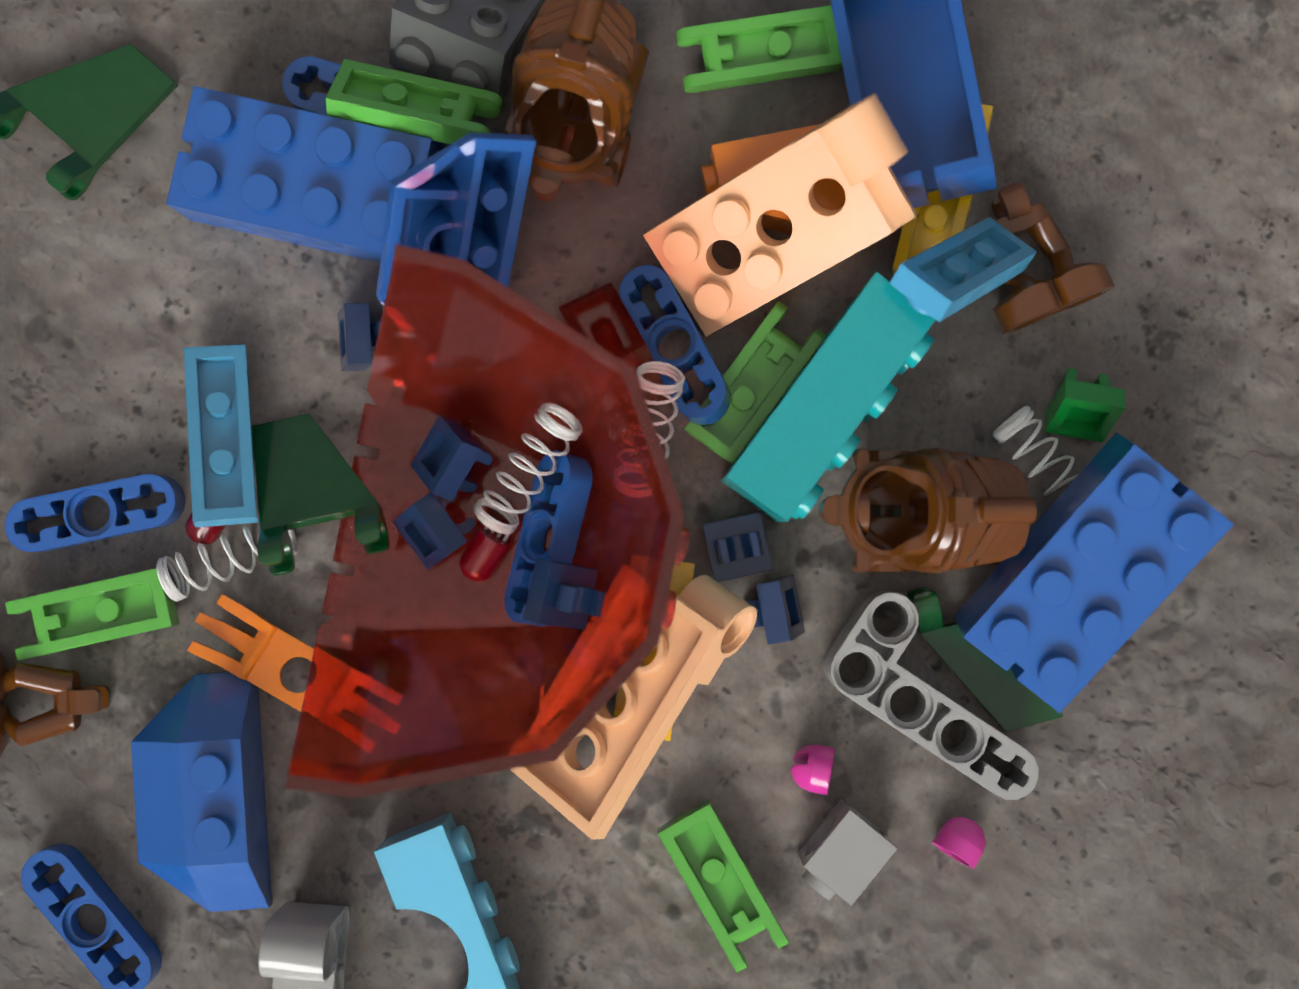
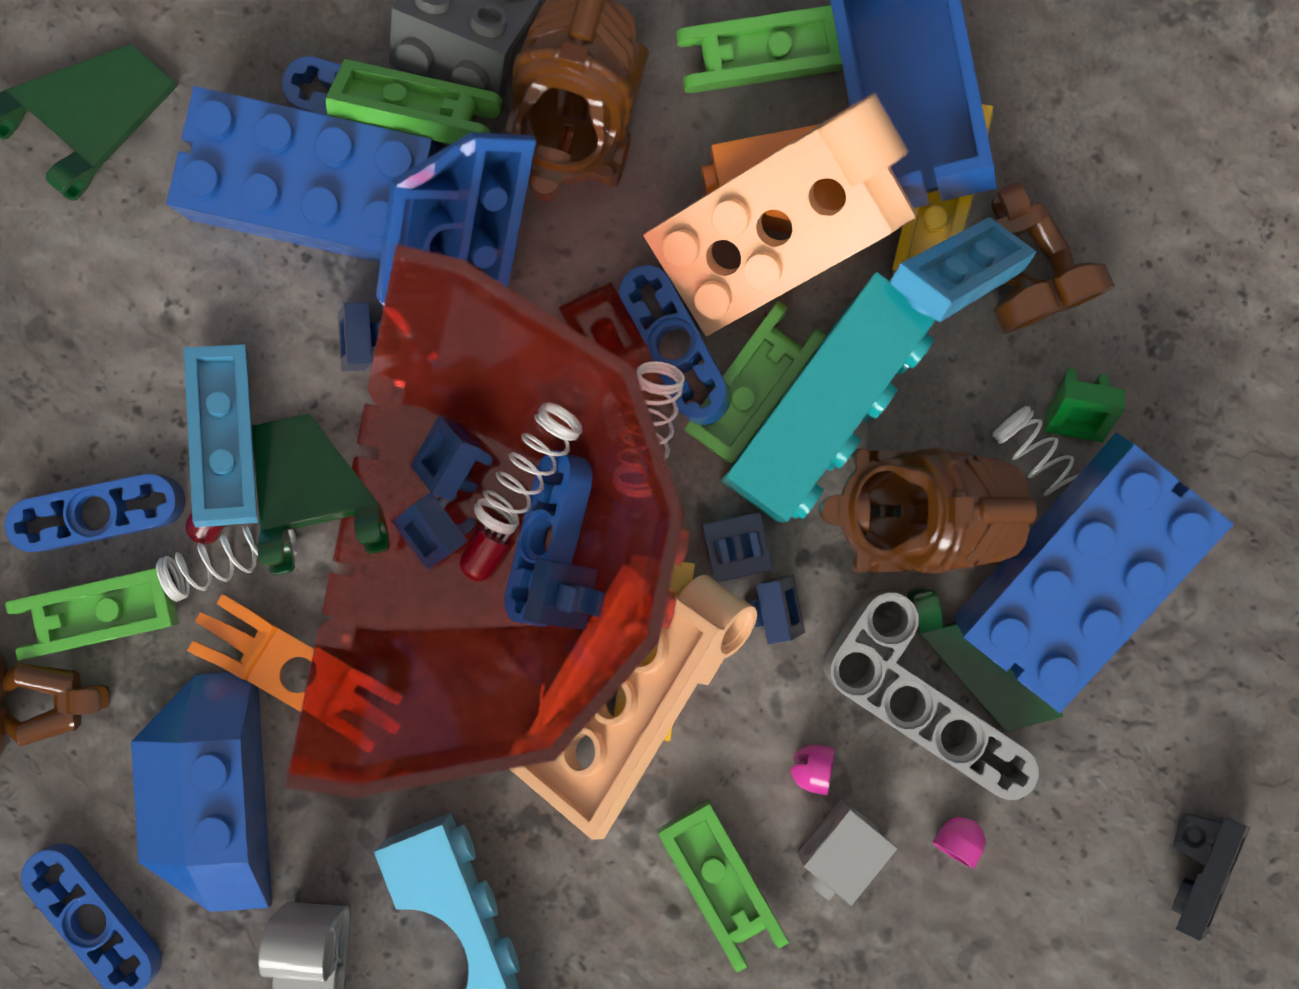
(1218, 849): none -> black hinge

